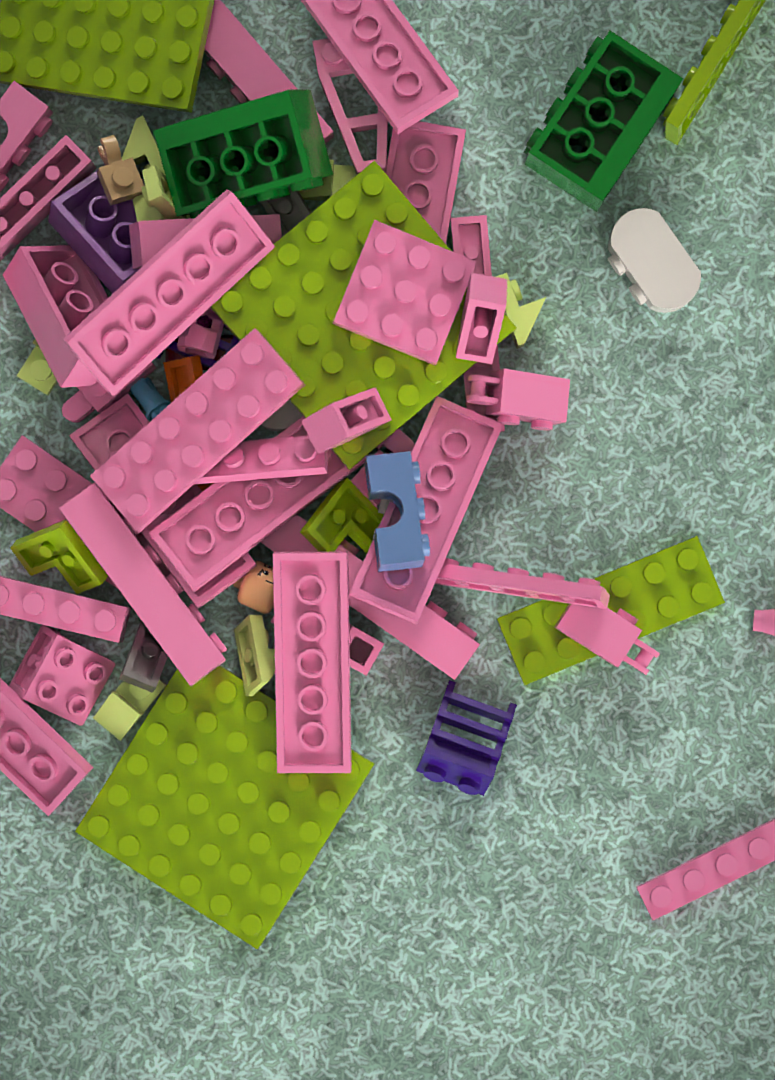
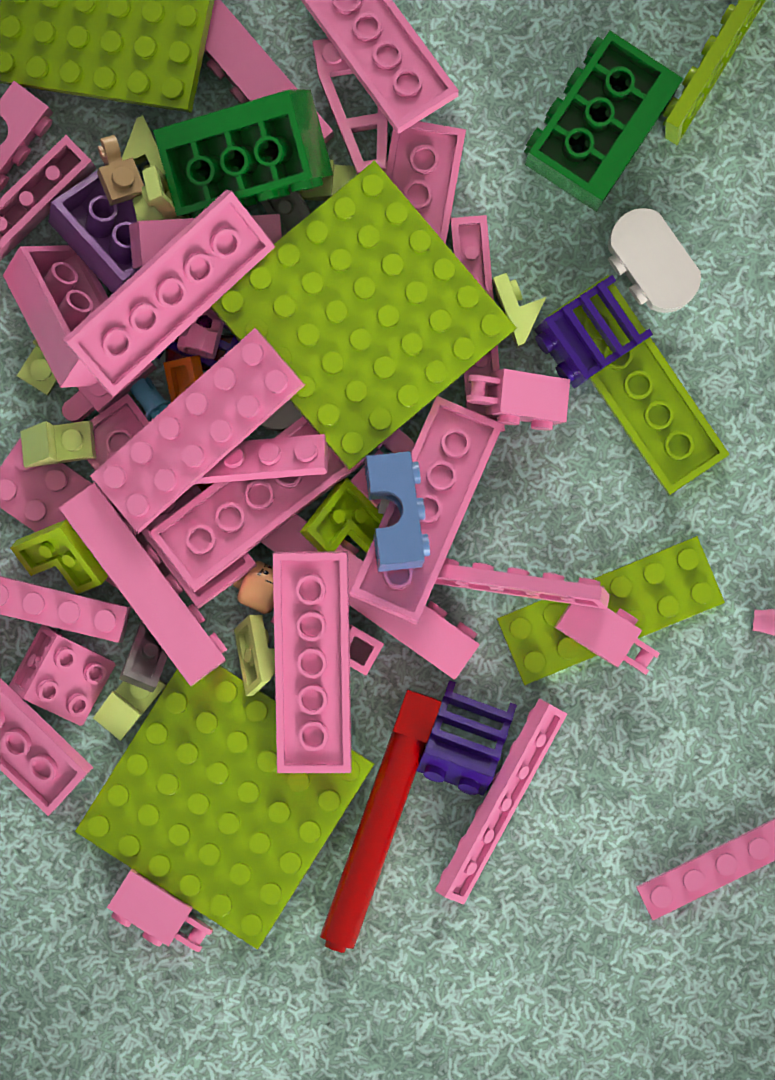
(57, 443): none -> yellowish green slope
(156, 912): none -> bright pink brick
(346, 420): bright pink slope -> none
(379, 820): none -> red brick
(404, 292): bright pink plate -> none
(482, 318): bright pink slope -> none
(500, 802): none -> bright pink plate
(571, 344): none -> dark purple plate
(652, 403): none -> lime plate

